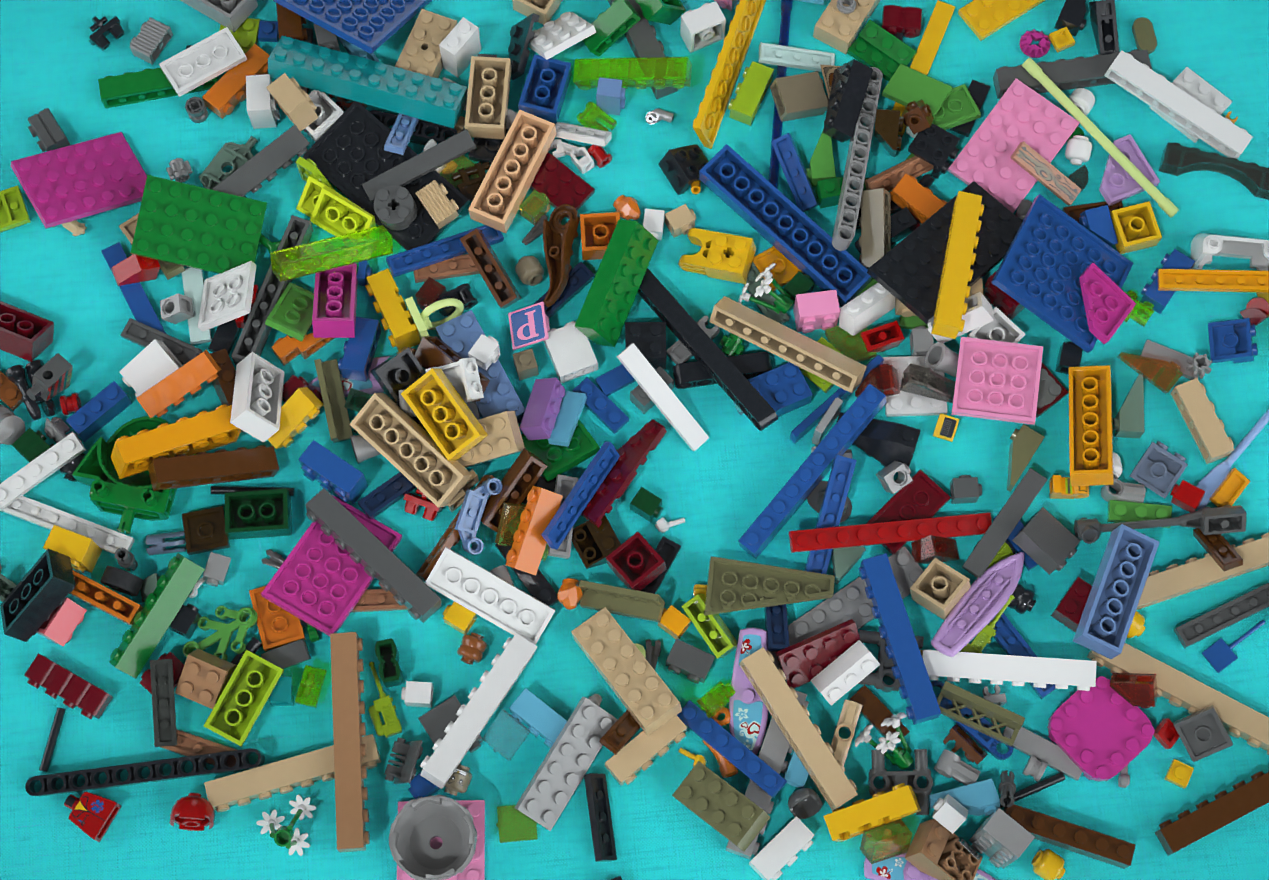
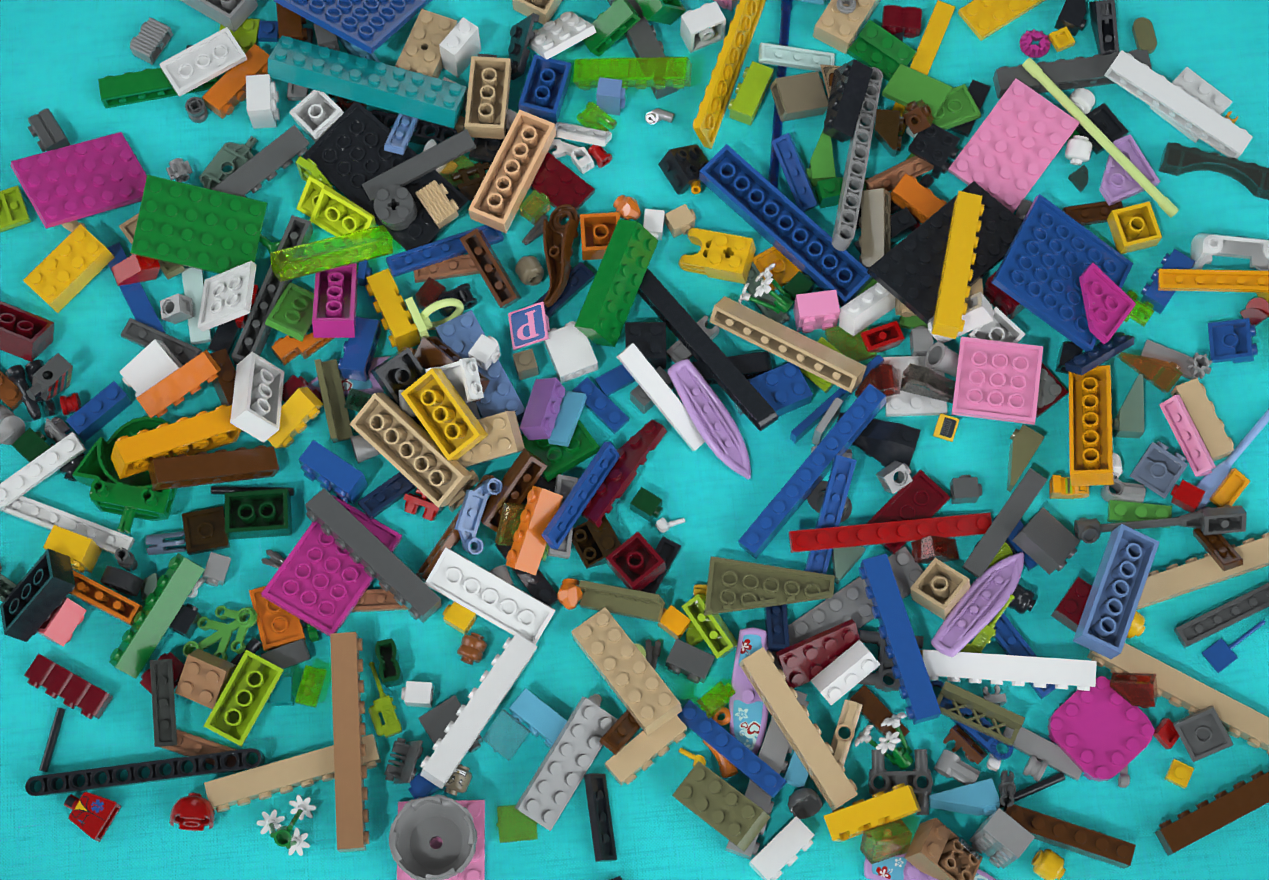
(69, 268): none -> yellow brick
(98, 38): black hips -> none
(293, 101): tan brick -> none
(693, 636): none -> lime tile
(710, 417): none -> lavender piece
(731, 345): green gear -> none
(949, 813): white brick -> none
(993, 763): none -> white hand
(1045, 173): nougat tile -> none
(1100, 224): blue slope -> none
(1101, 352): none -> dark blue plate
(1107, 123): none -> black plate
(1187, 436): none -> bright pink fence

